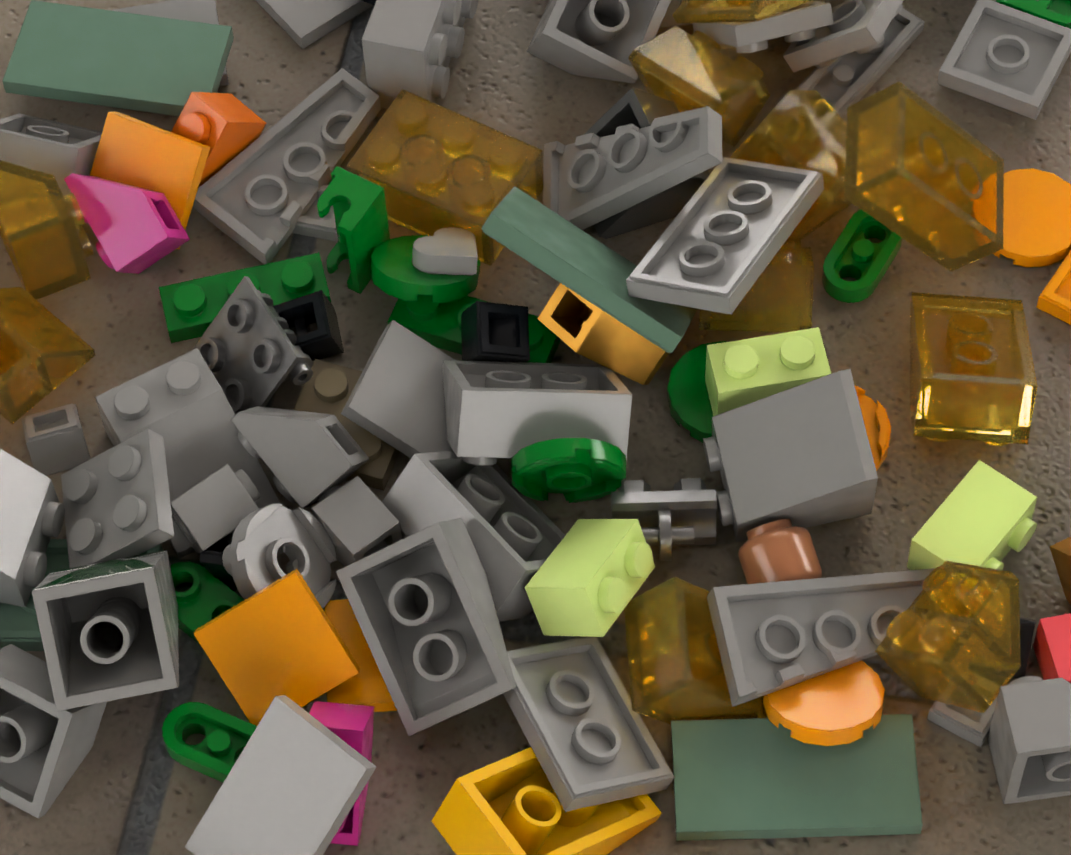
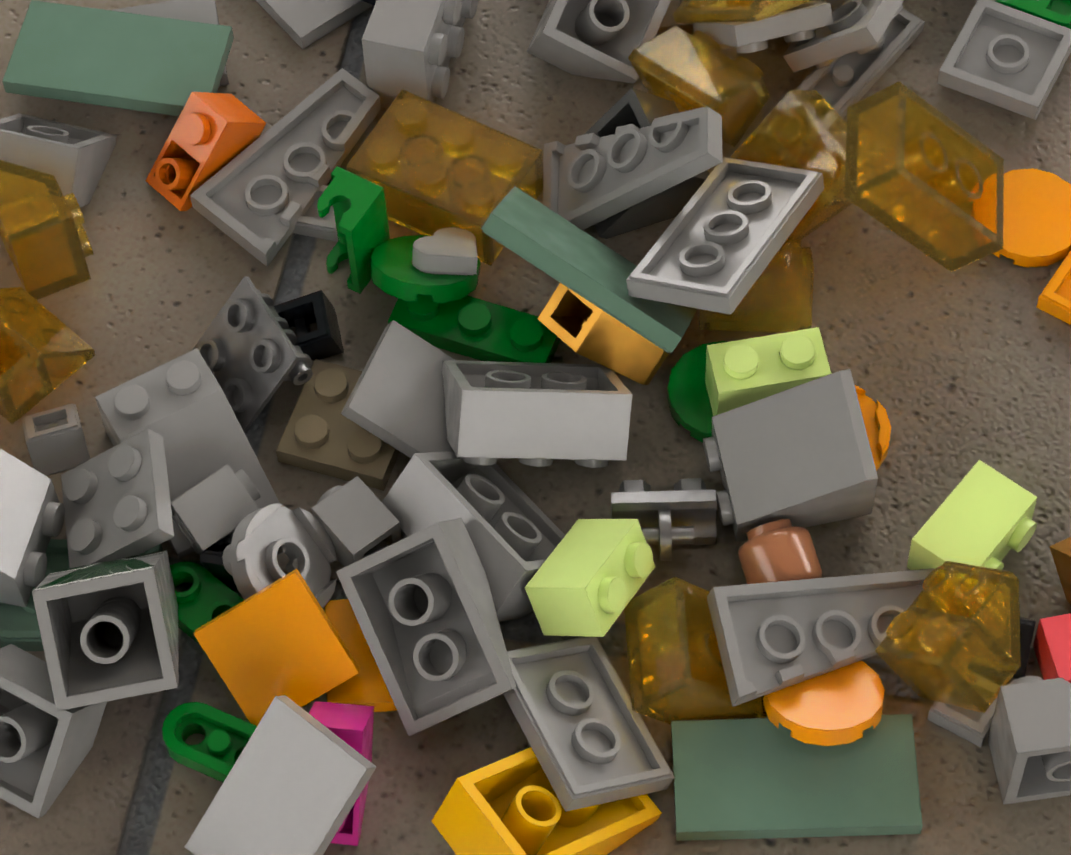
(130, 222): dark pink slope -> none
(152, 160): light orange tile -> none
(195, 303): green plate -> none
(301, 448): light grey slope -> none
(495, 333): black slope -> none
(571, 466): green tile -> none
(859, 258): green plate -> none
(970, 369): clear yellow slope -> none

